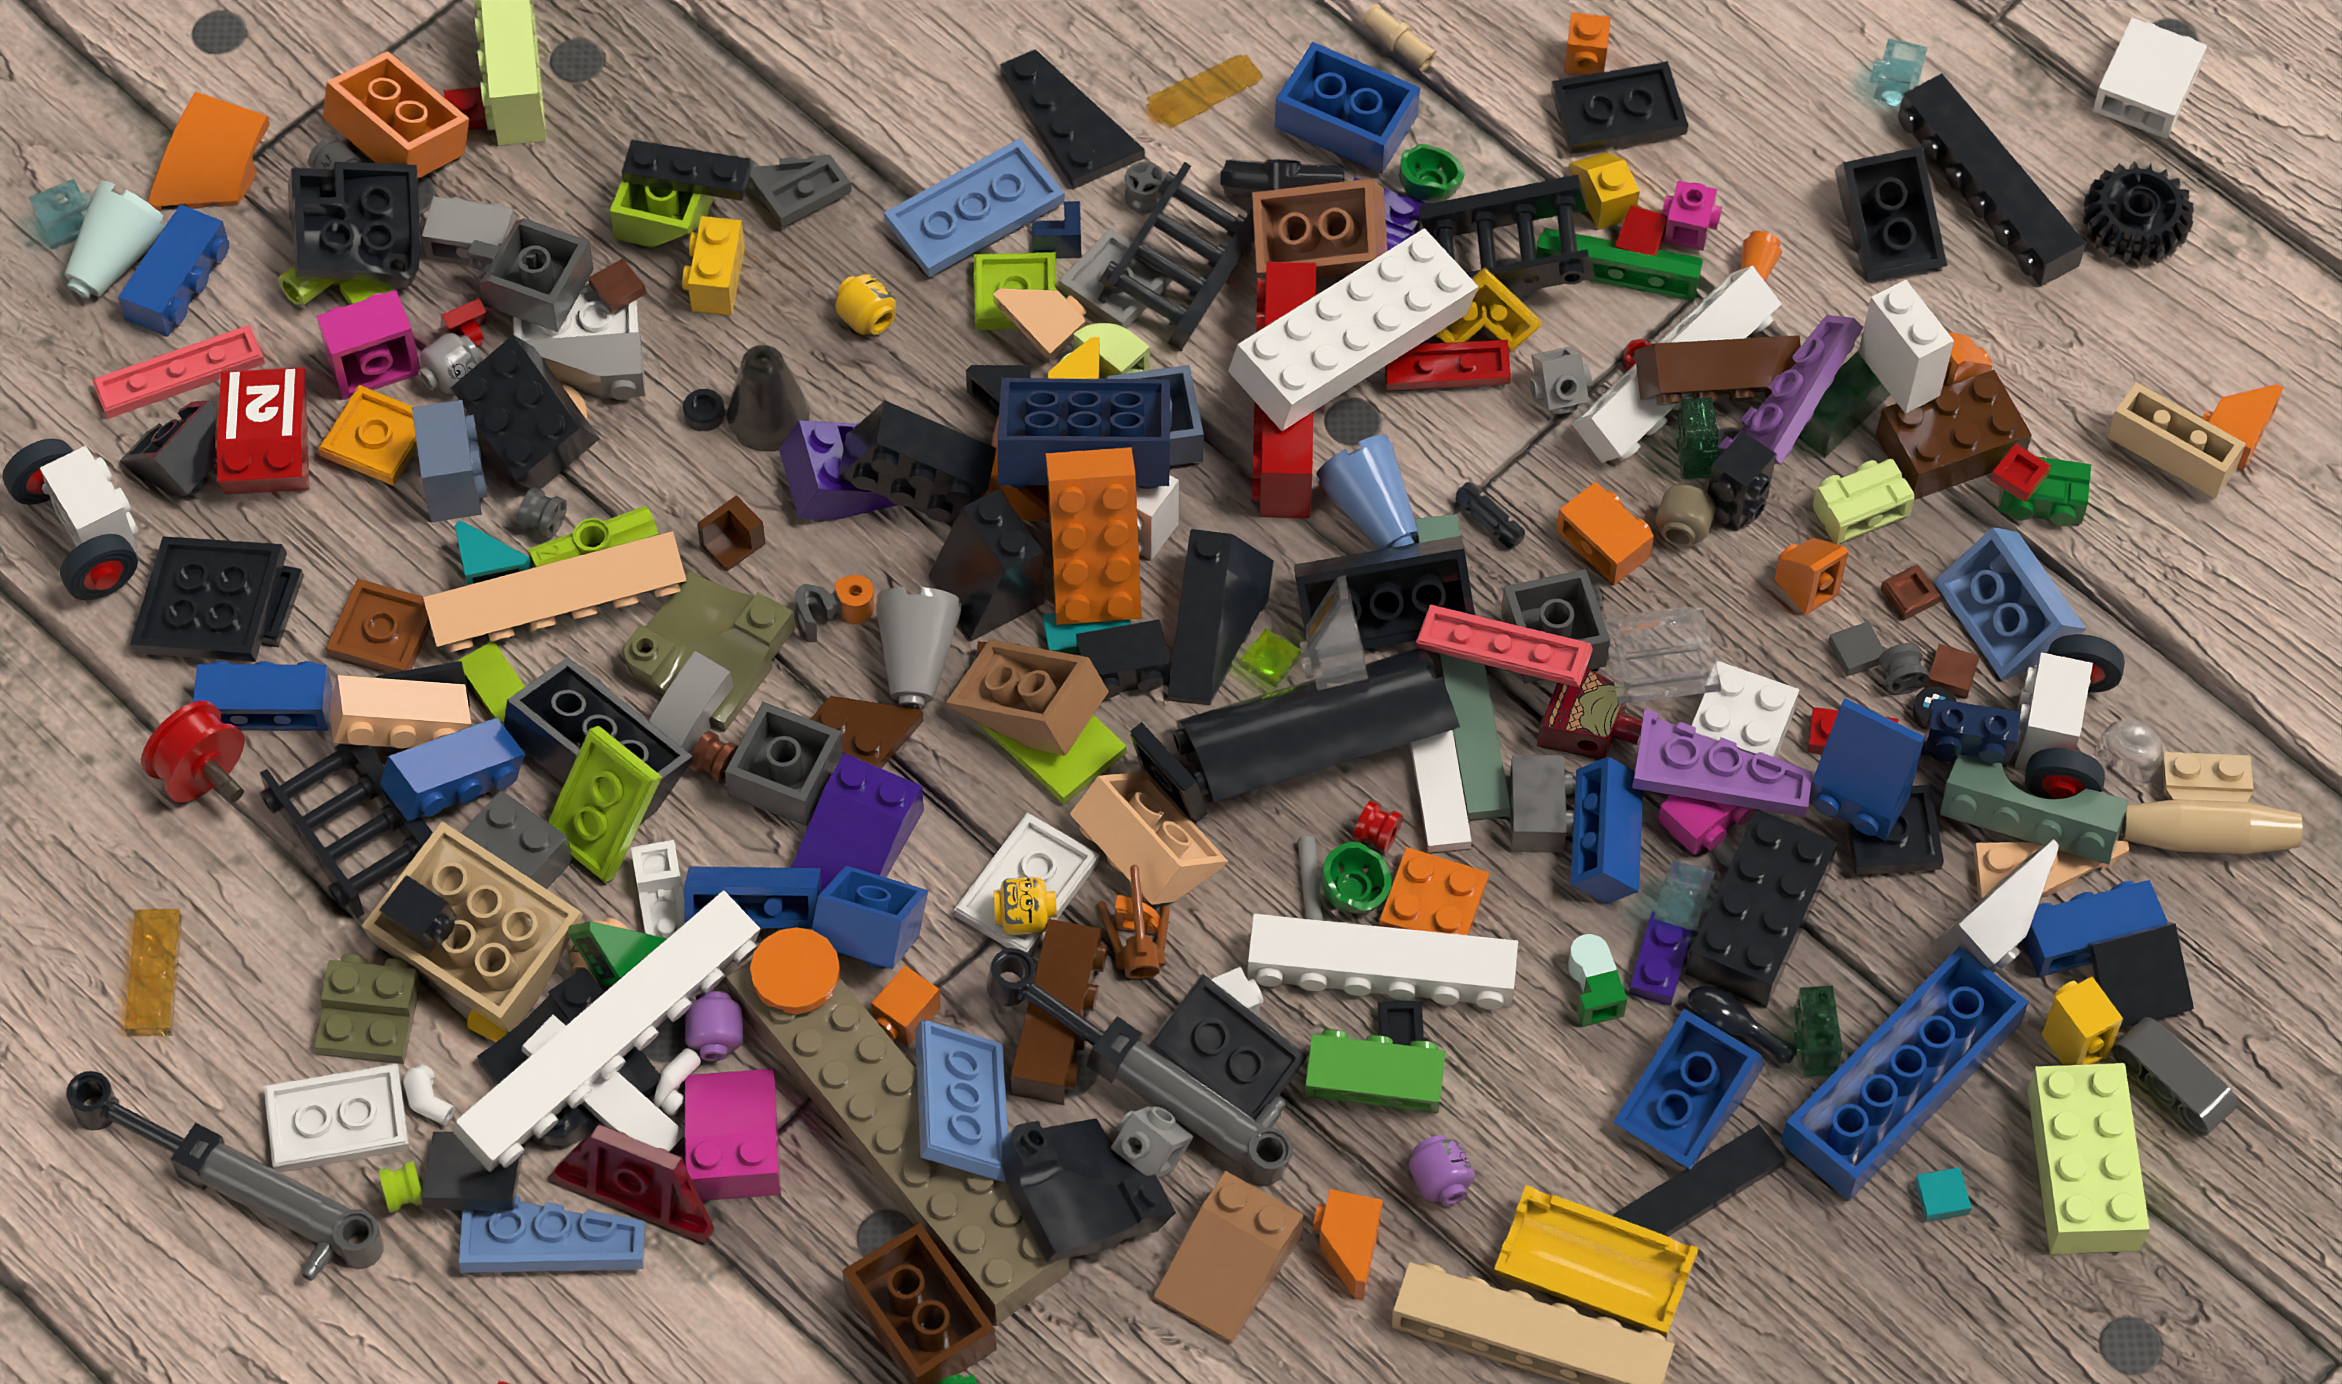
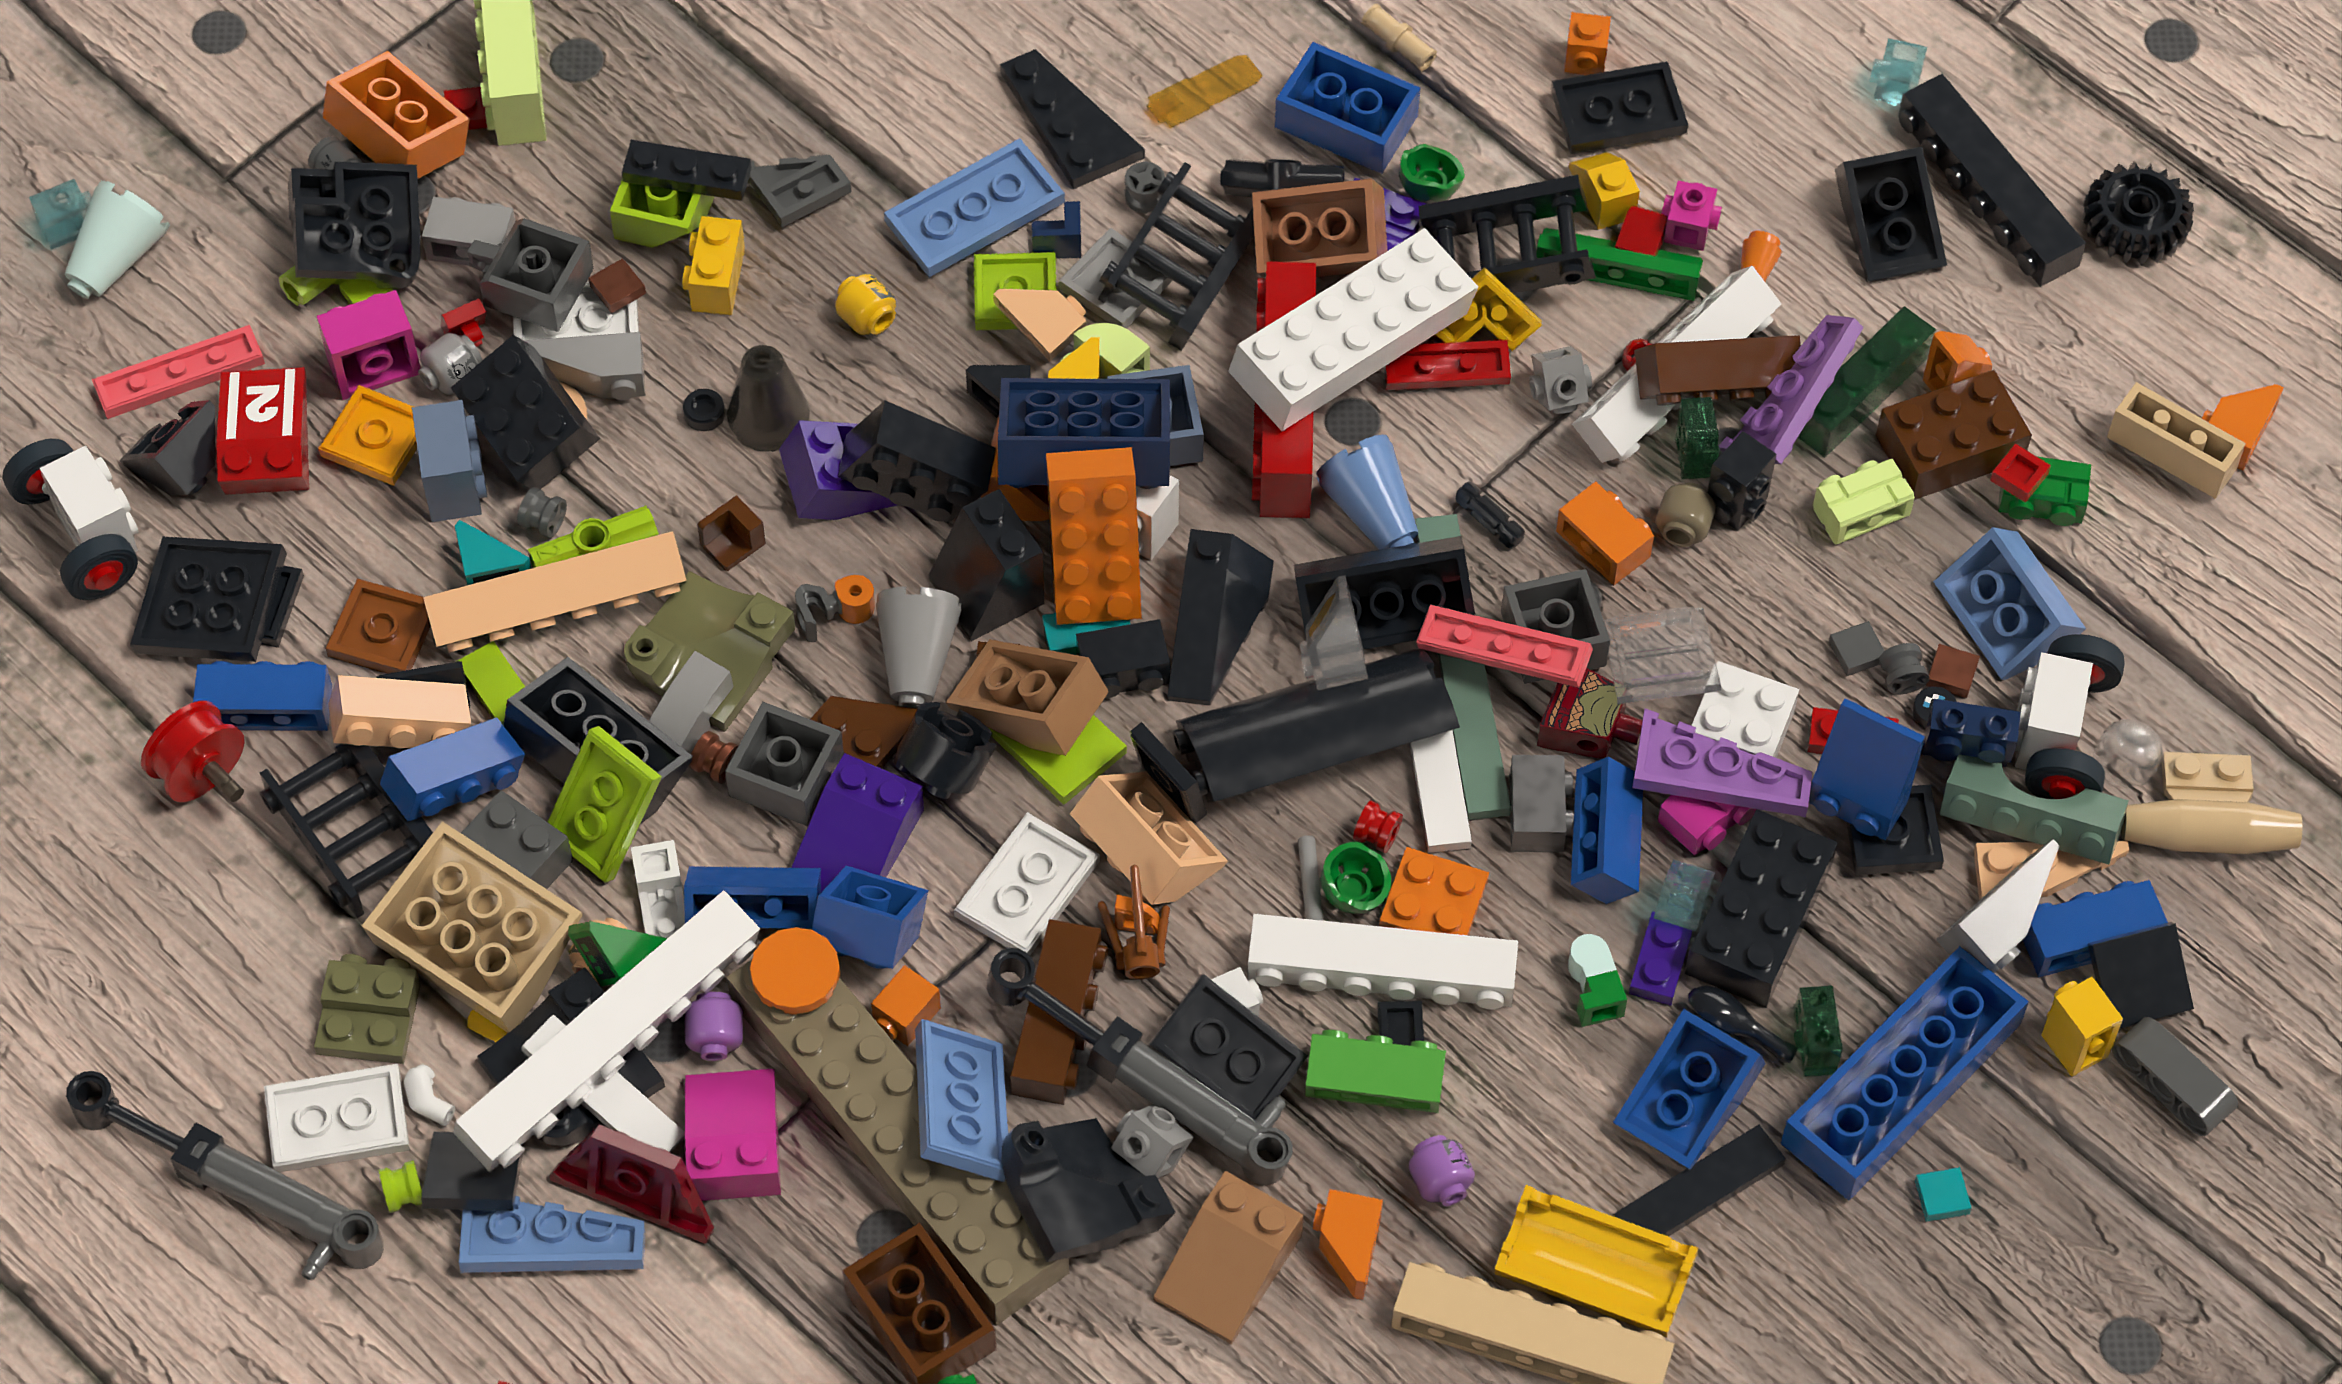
(153, 972): clear yellow plate -> none
(174, 270): blue brick -> none
(209, 155): orange slope -> none
(419, 913): black brick -> none
(671, 1078): white arm -> none
(944, 750): none -> black brick
(1024, 905): yellow head -> none
(1270, 658): clear neon green plate -> none
(1811, 572): orange slope -> none
(1905, 346): white brick -> none
(1910, 592): copper tile -> none
(2087, 1158): yellowish green brick -> none
(2149, 78): white brick -> none

